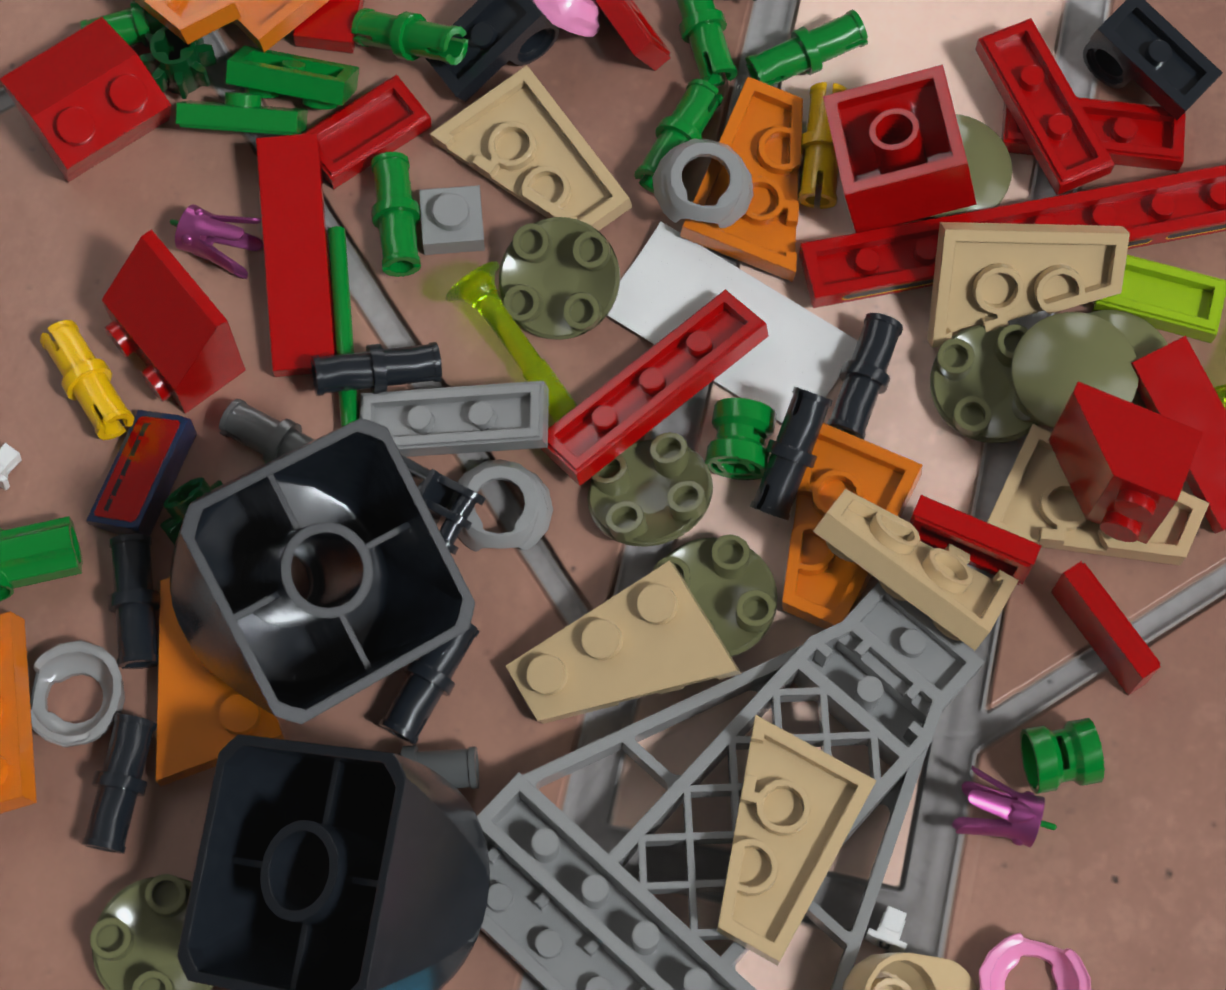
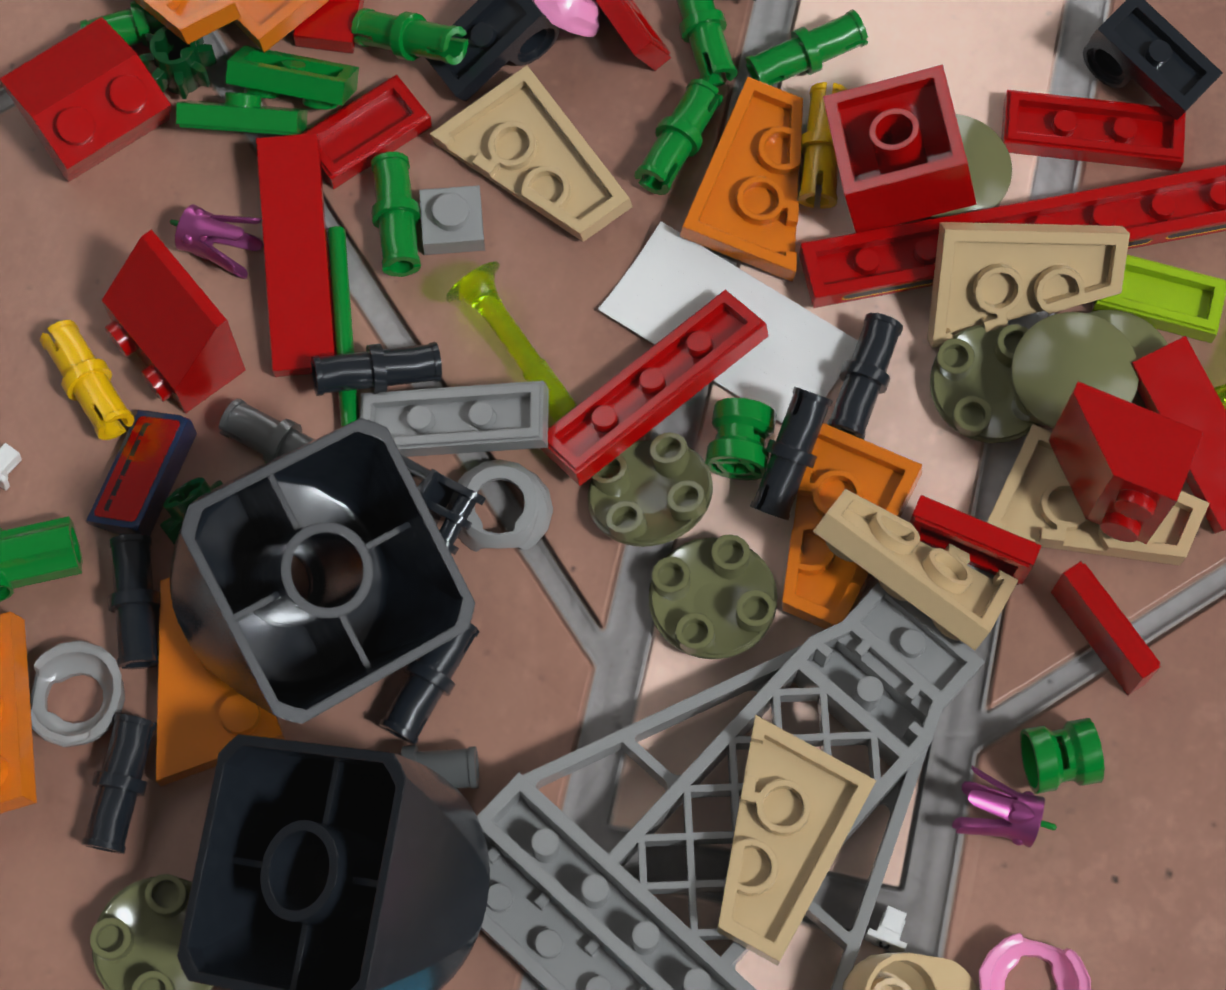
(559, 278): olive dish -> none
(622, 650): tan wing -> none
(673, 196): light grey piece -> none
(1044, 106): red tile -> none

